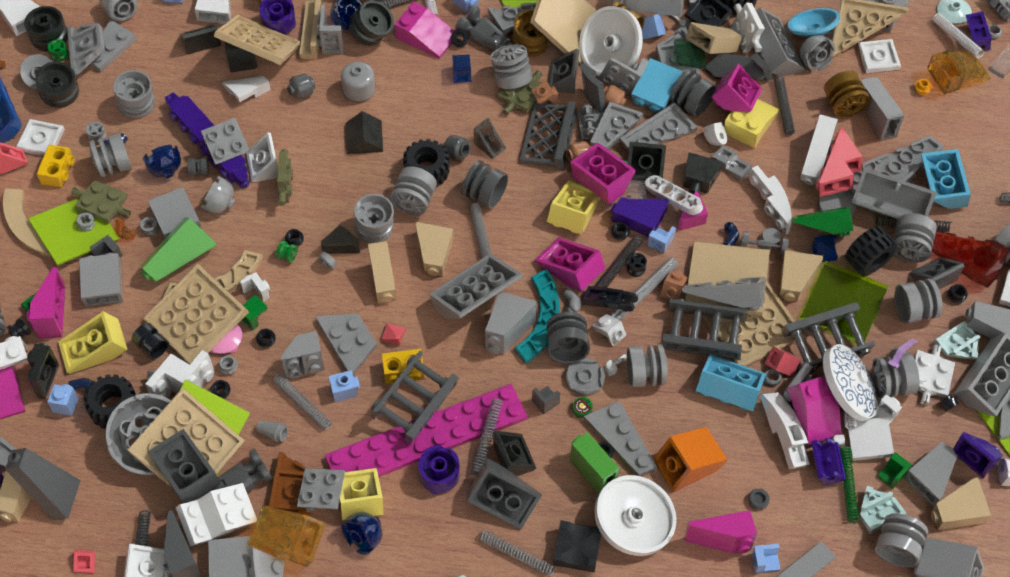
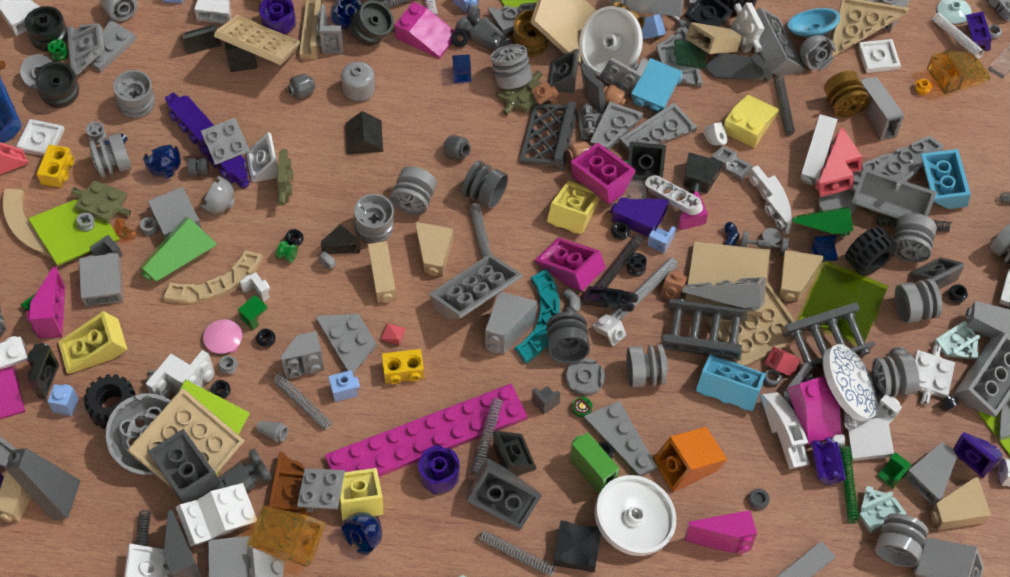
(18, 329): black wheel -> none
(80, 383): dark blue arm -> none
(84, 561): coral slope -> none
(150, 340): black wheel -> none
(196, 314): tan tile -> none
(247, 87): white slope -> none
(423, 414): dark grey fence -> none
(428, 152): black tyre -> none
(488, 139): clear smoke slope -> none
(611, 365): white hand -> none
(692, 92): dark grey wheel -> none
(737, 90): dark pink slope -> none
(766, 558): light blue panel -> none
(900, 351): lavender piece -> none
(980, 258): clear red wedge -> none

